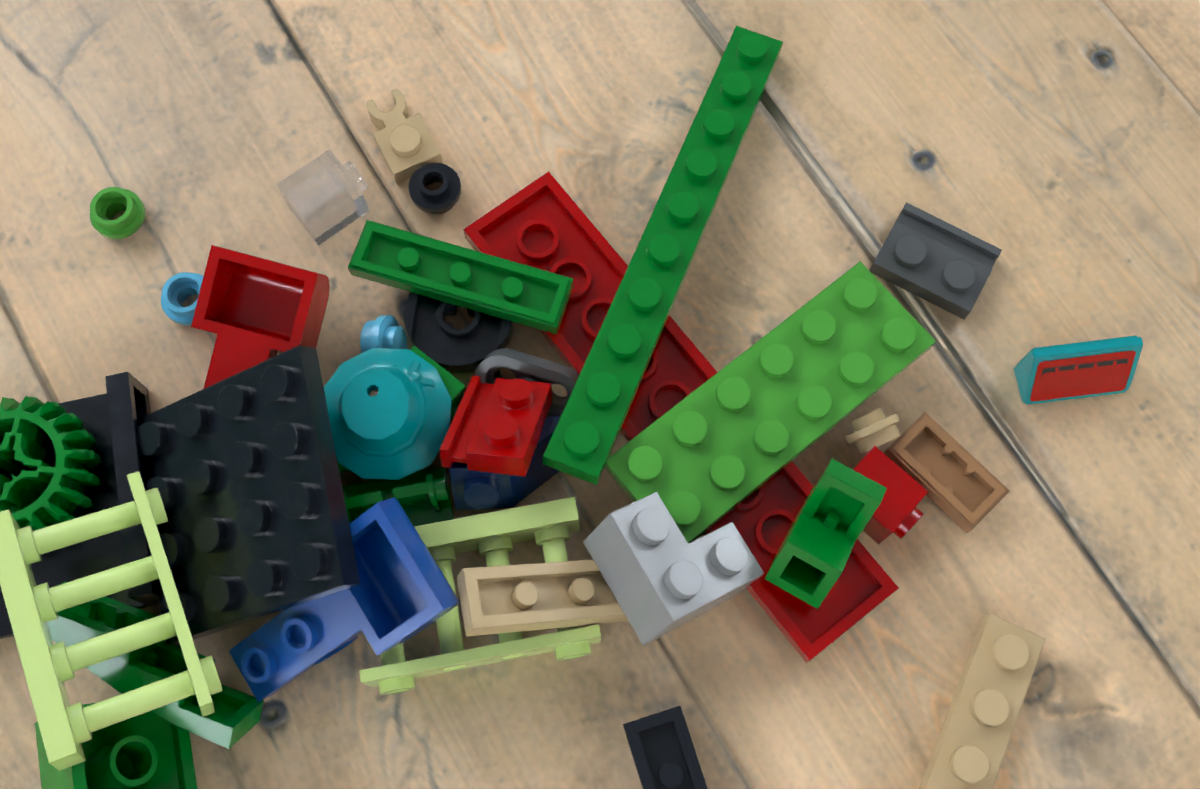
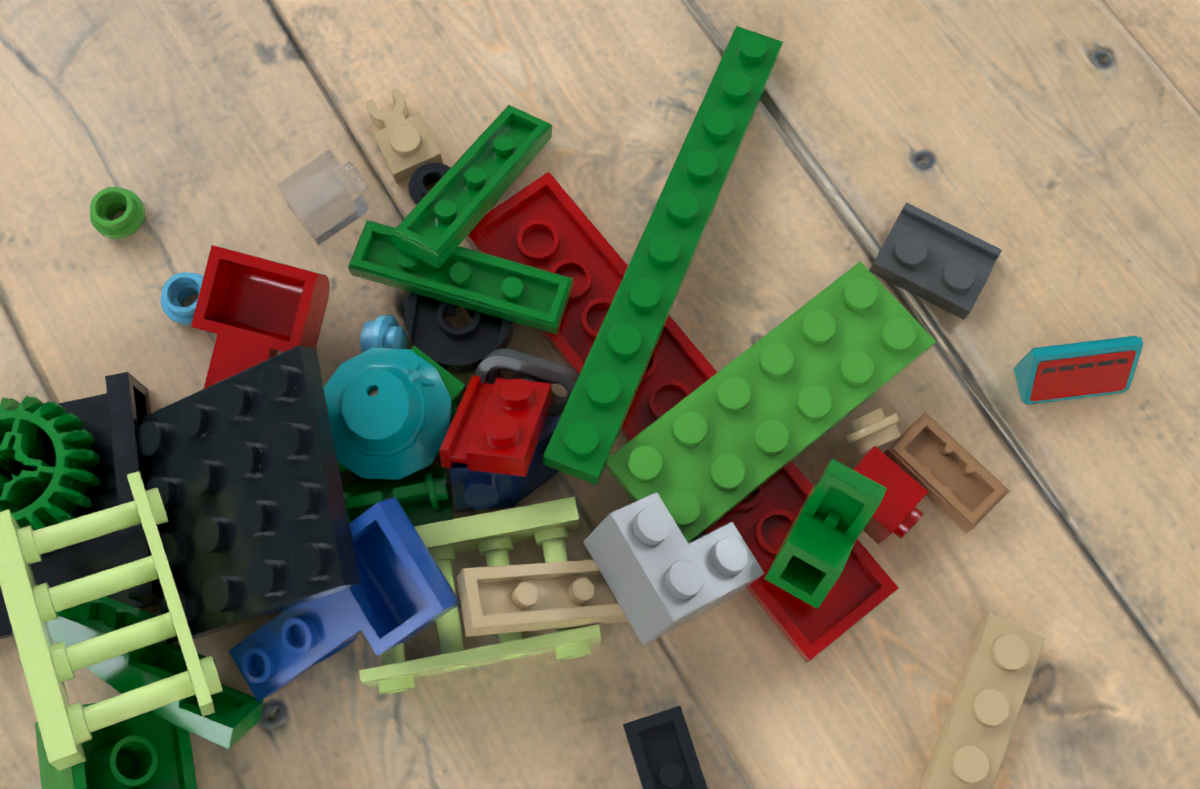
(471, 186): none -> green tile

